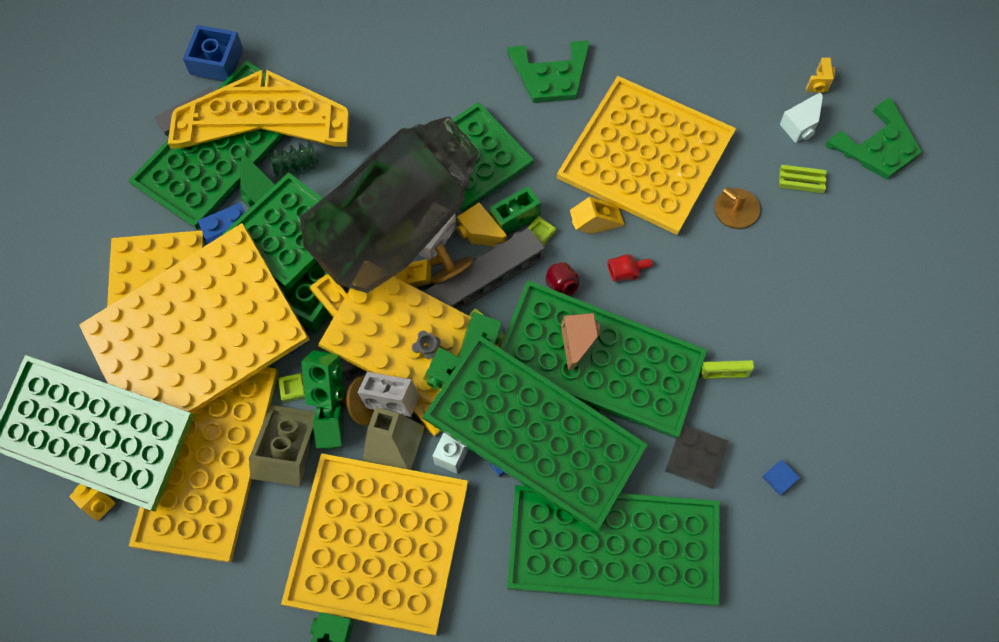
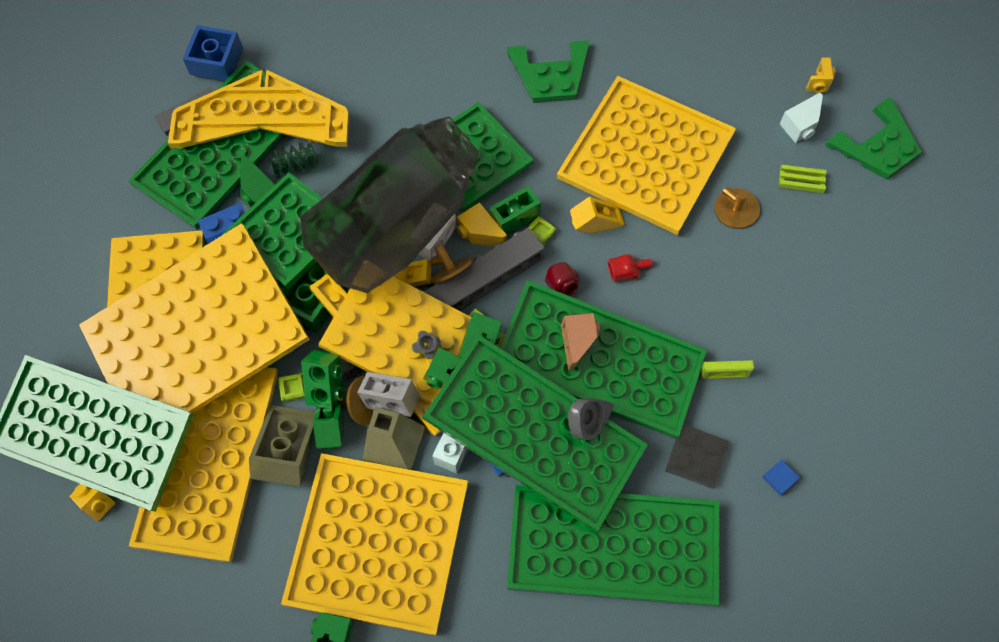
(588, 417): none -> dark grey piece

